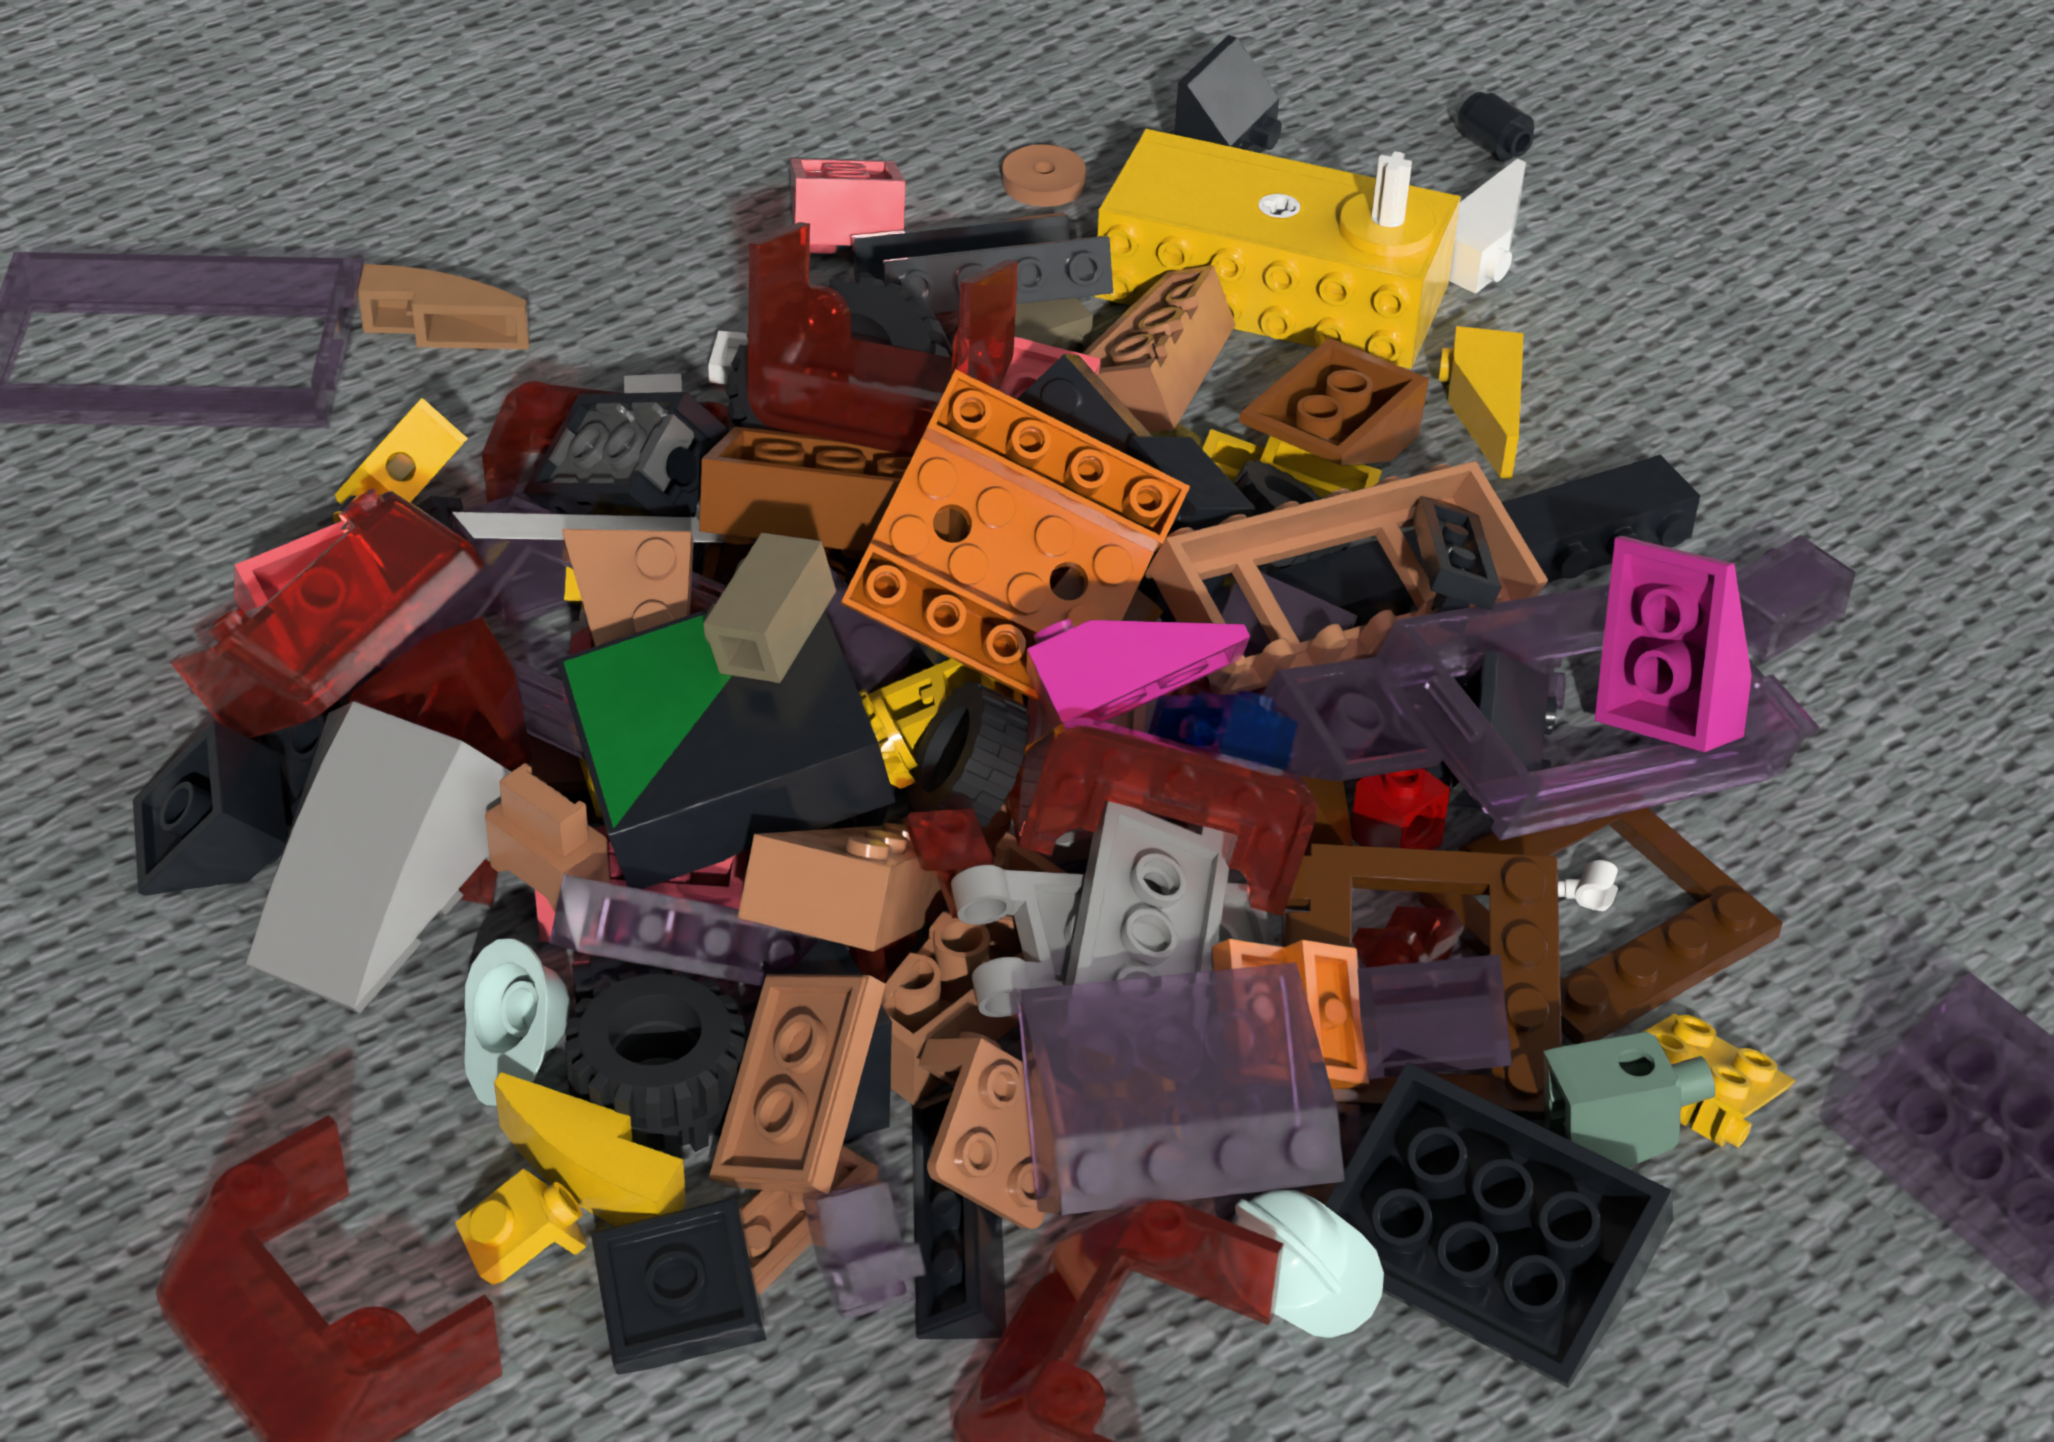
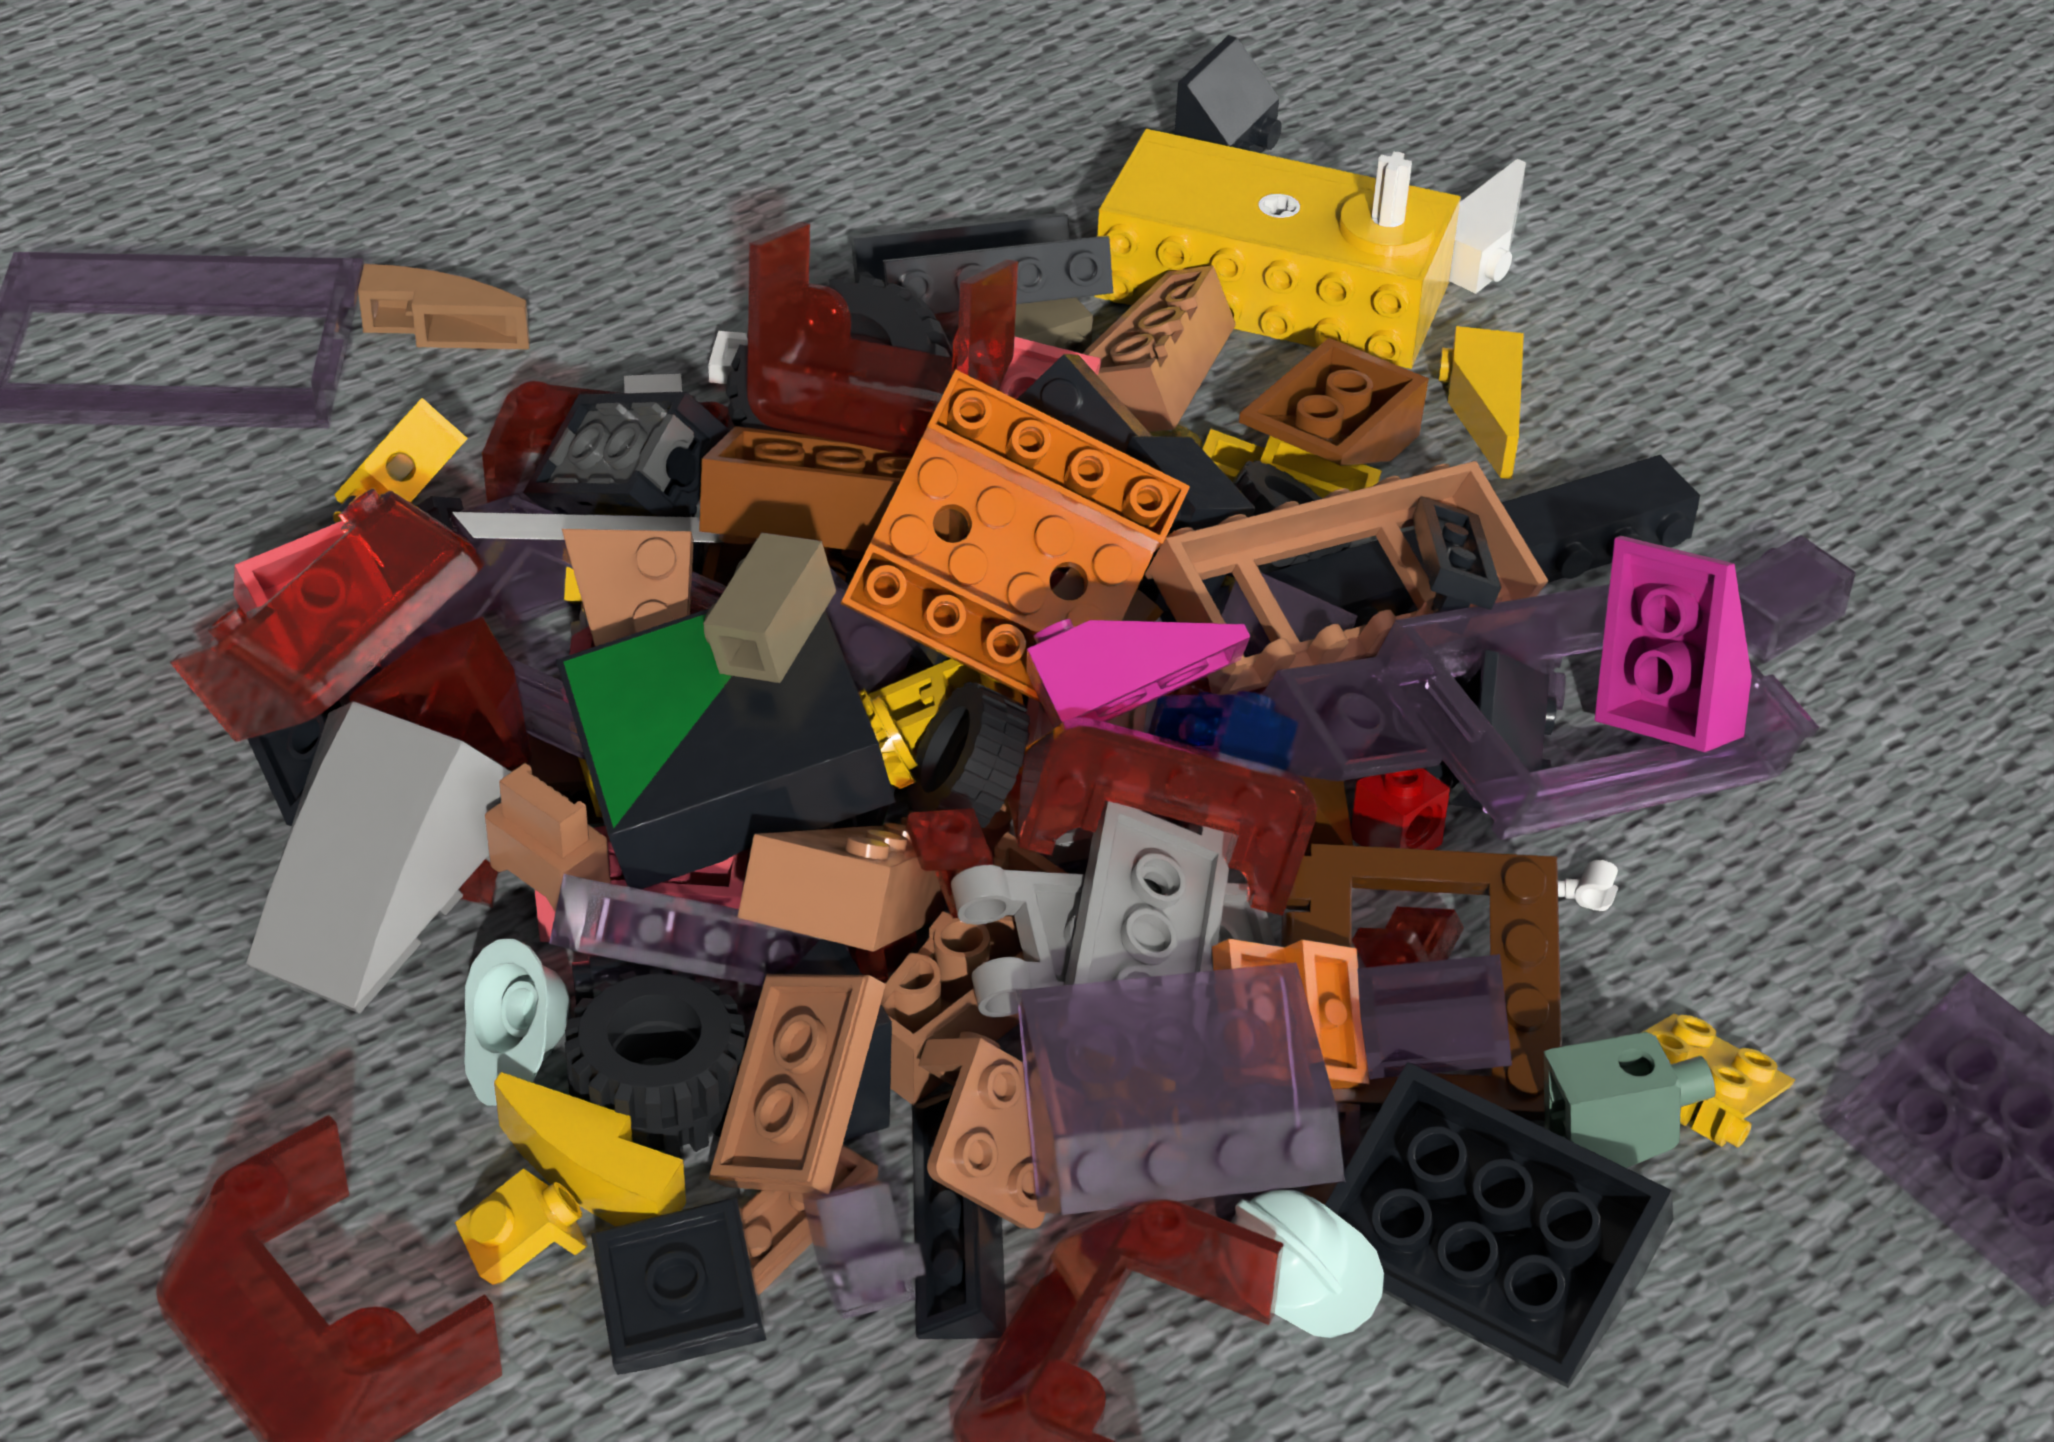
(210, 815): black slope -> none
(845, 199): coral slope -> none
(1043, 175): nougat piece -> none
(1496, 125): black brick -> none
(1654, 965): reddish brown hinge -> none

